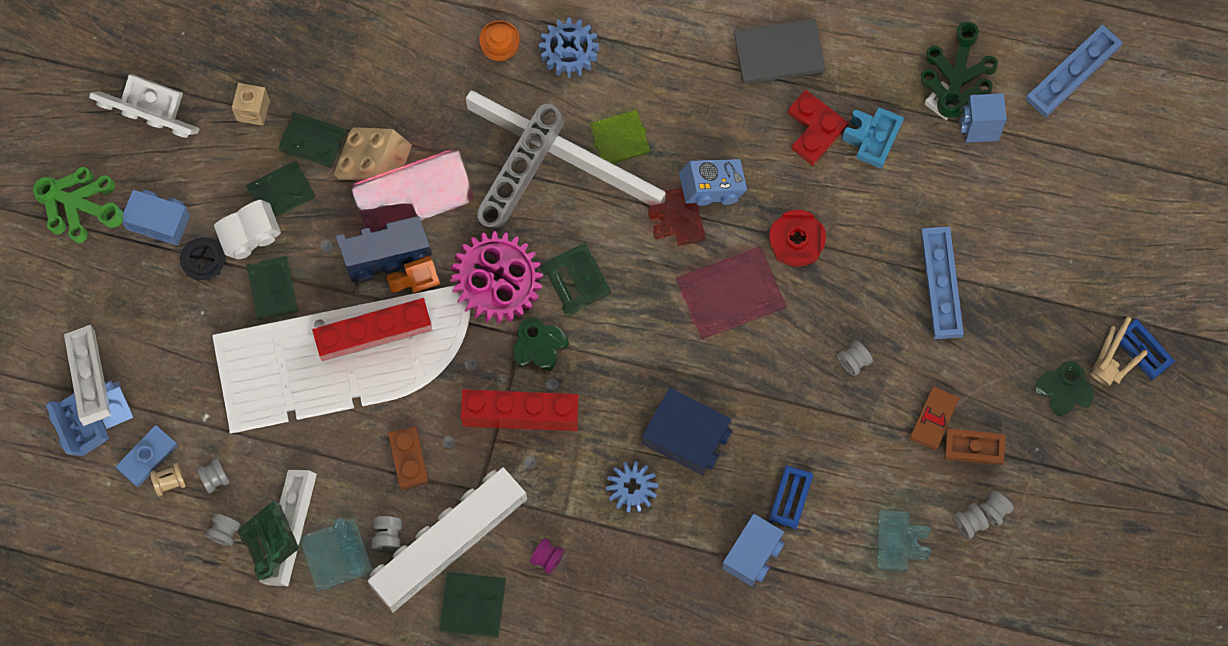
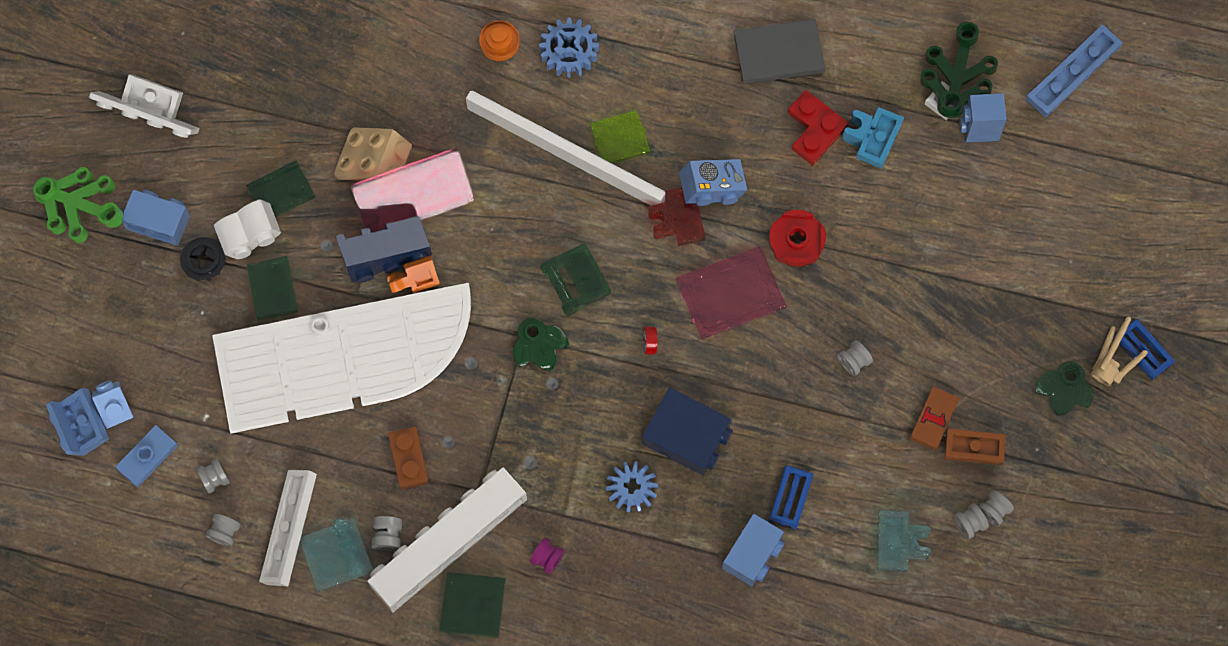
(87, 375): white plate -> none
(168, 479): tan bush -> none
(250, 104): tan brick -> none
(275, 537): clear green plate -> none
(312, 140): clear green plate -> none
(372, 329): red brick -> none
(485, 299): dark pink gear -> none
(520, 410): red brick -> none
(521, 152): light grey beam -> none
(650, 340): none -> red tile
(942, 283): medium blue plate -> none

